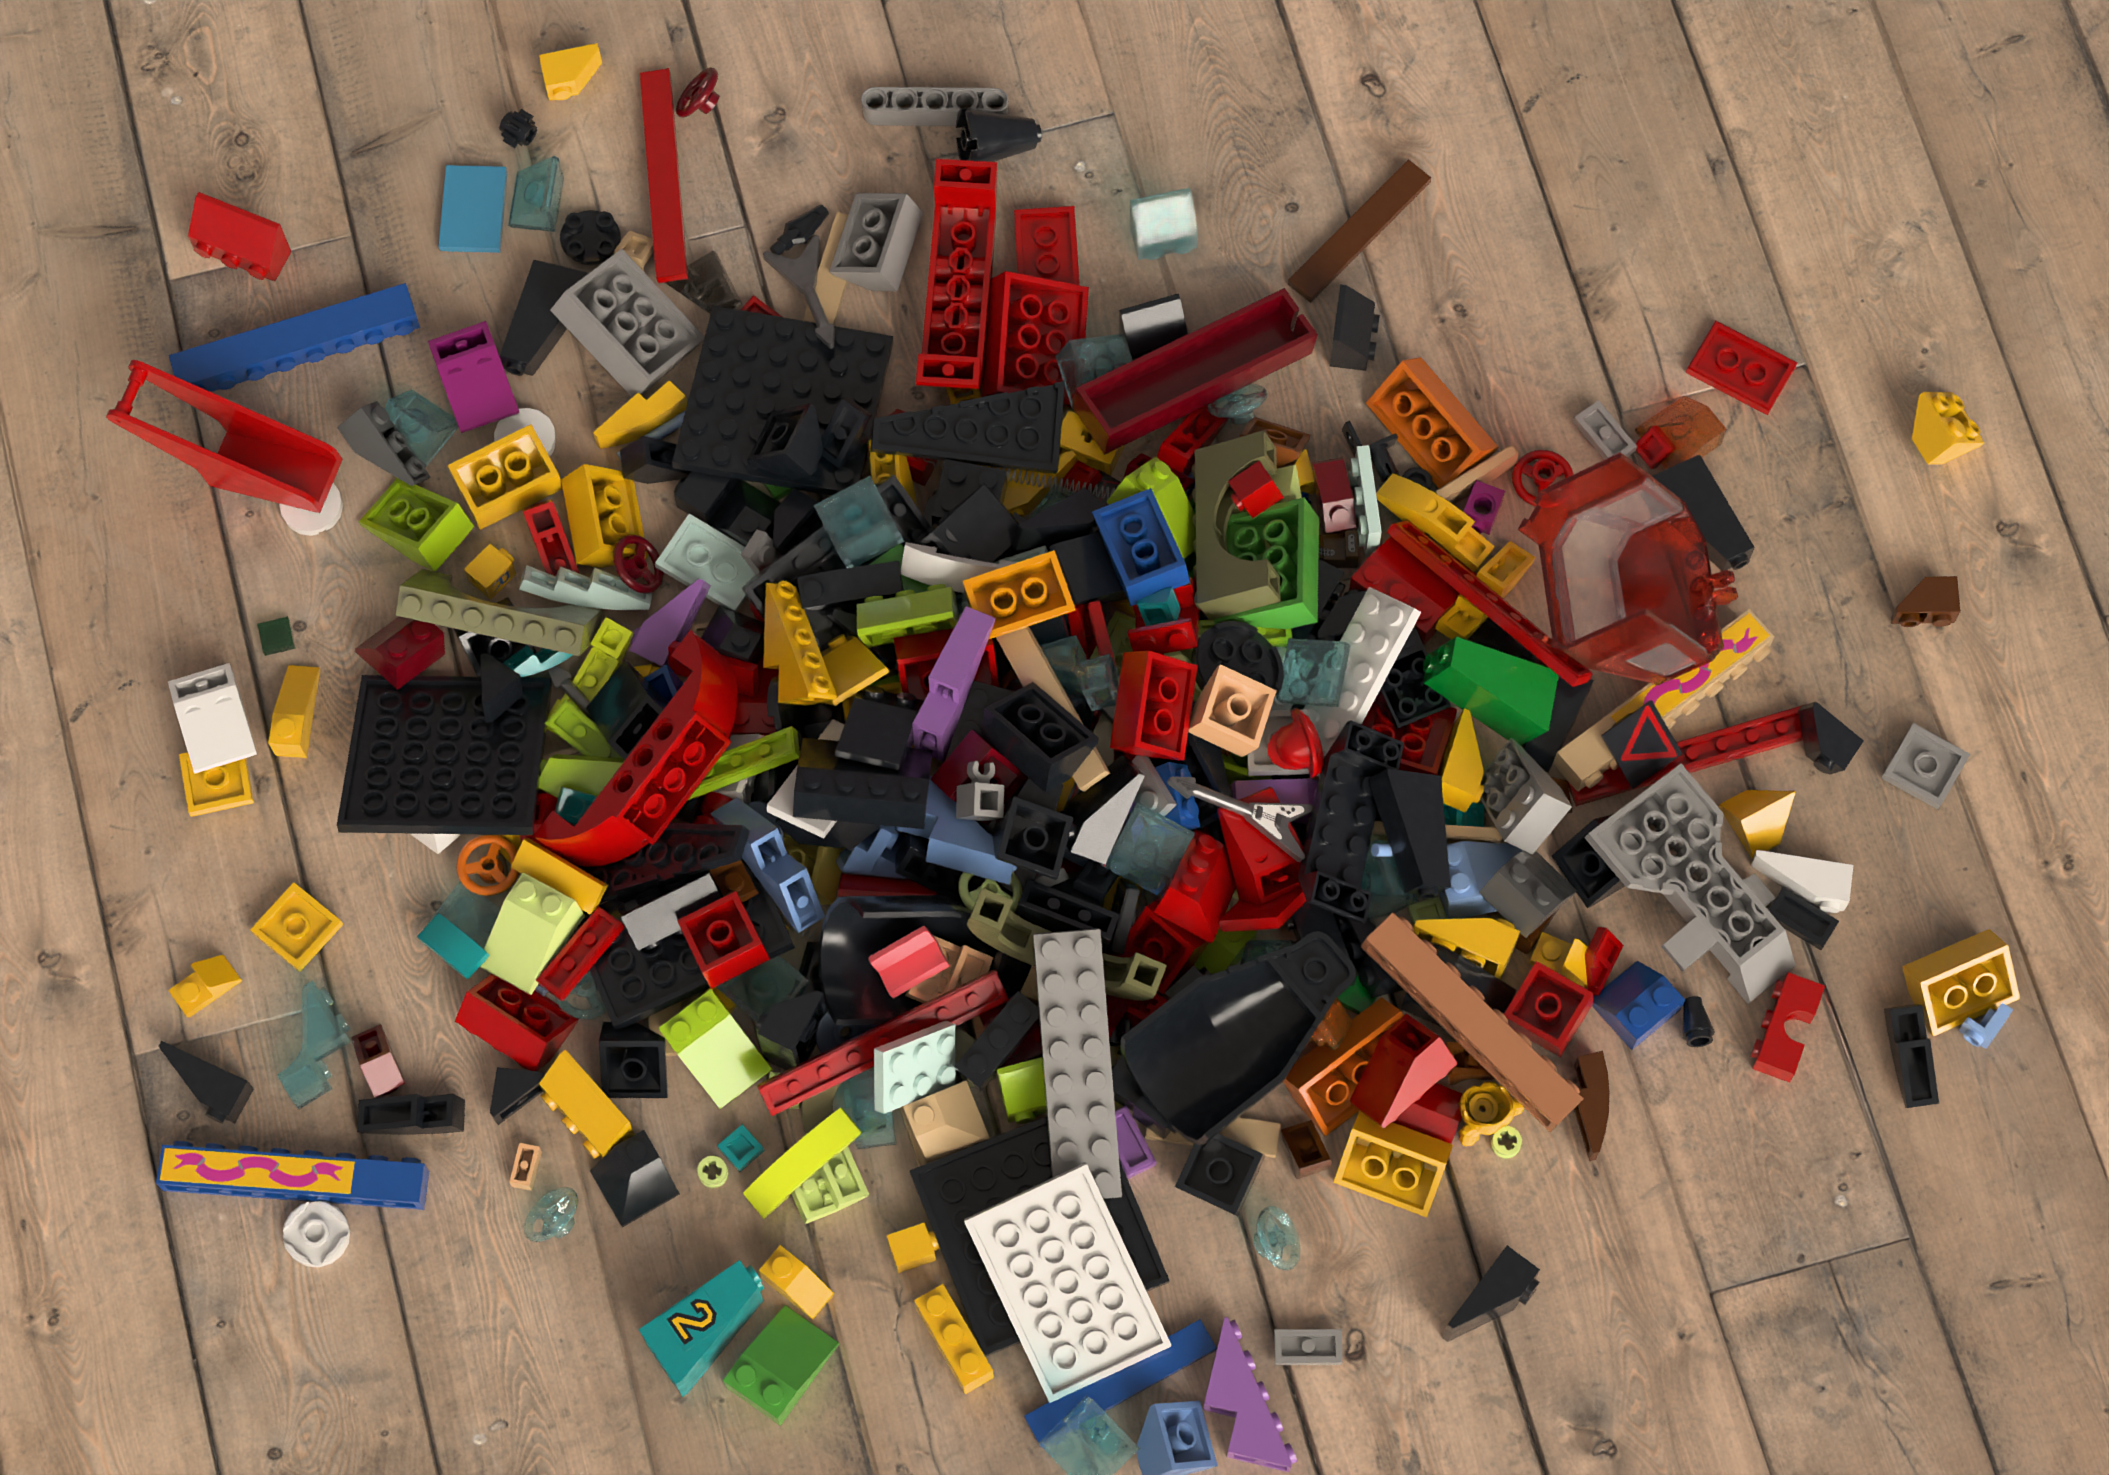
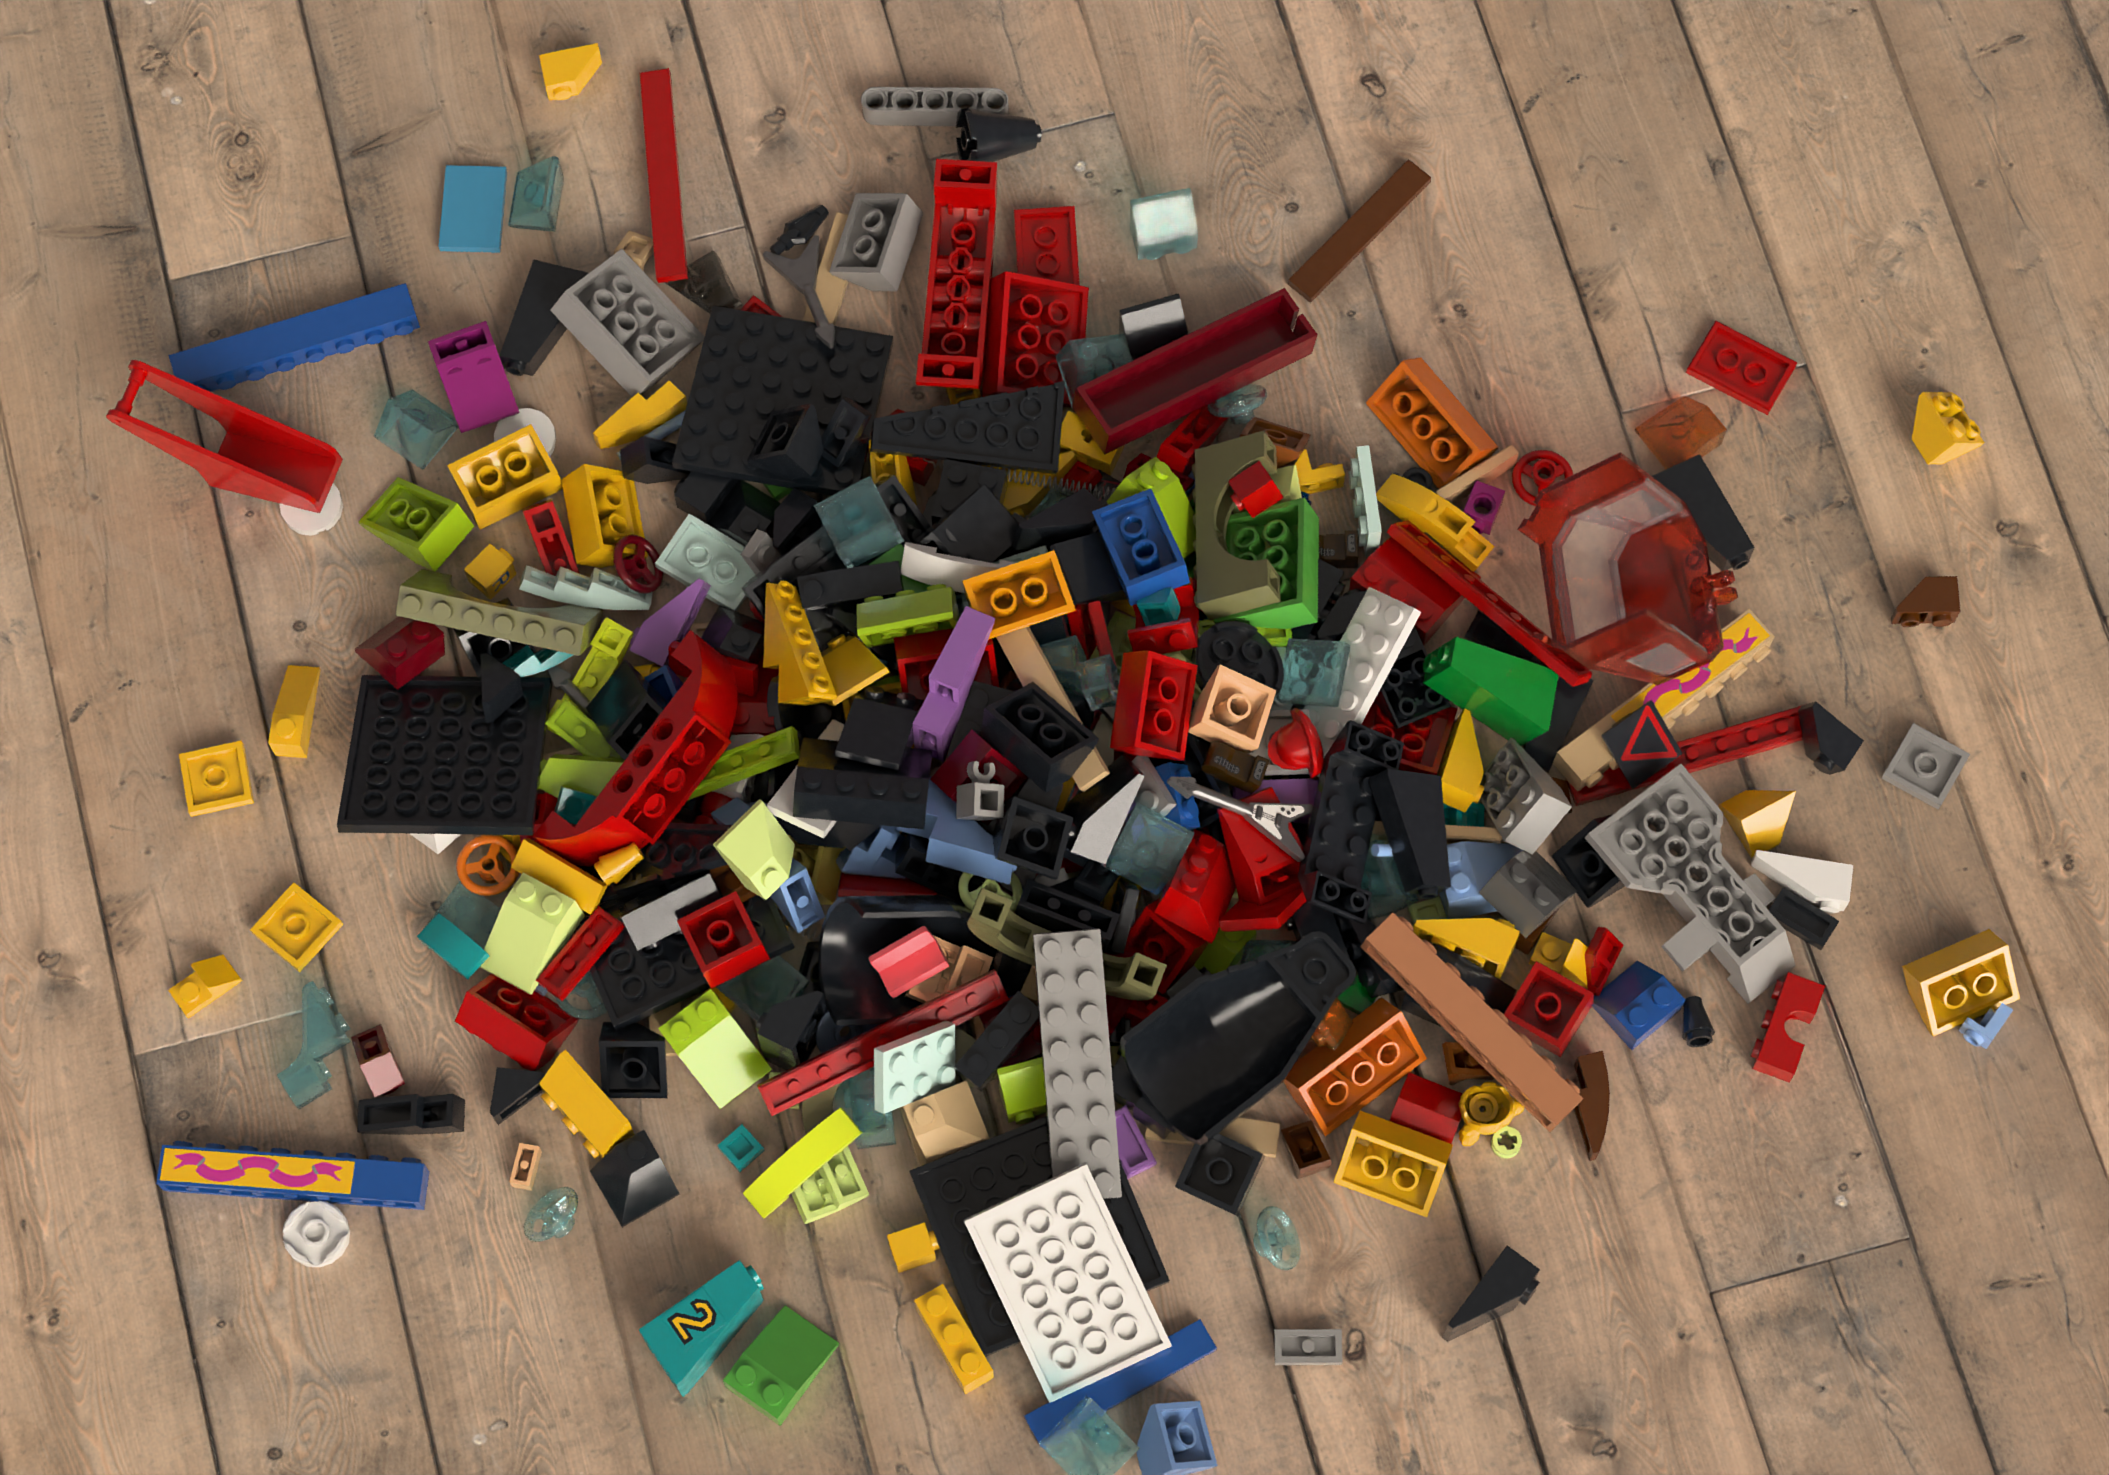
(212, 717): white slope -> none
(216, 1089): black slope -> none
(238, 238): red slope -> none
(276, 636): clear green tile -> none
(379, 441): dark grey slope -> none
(518, 128): black gear -> none
(590, 236): black dish -> none
(617, 864): none -> yellow cone
(700, 94): dark red piece -> none
(721, 1166): yellowish green bush -> none
(757, 850): none -> yellowish green slope
(795, 1282): yellow slope -> none
(1234, 766): none -> dark brown leg
(1238, 1395): medium lavender slope -> none
(1333, 495): dark red slope -> none
(1353, 330): black slope -> none
(1378, 451): black bracket -> none
(1401, 1070): red slope -> none
(1501, 576): yellow slope -> none
(1604, 431): light grey plate -> none
(1654, 447): red tile -> none
(1912, 1055): black slope -> none

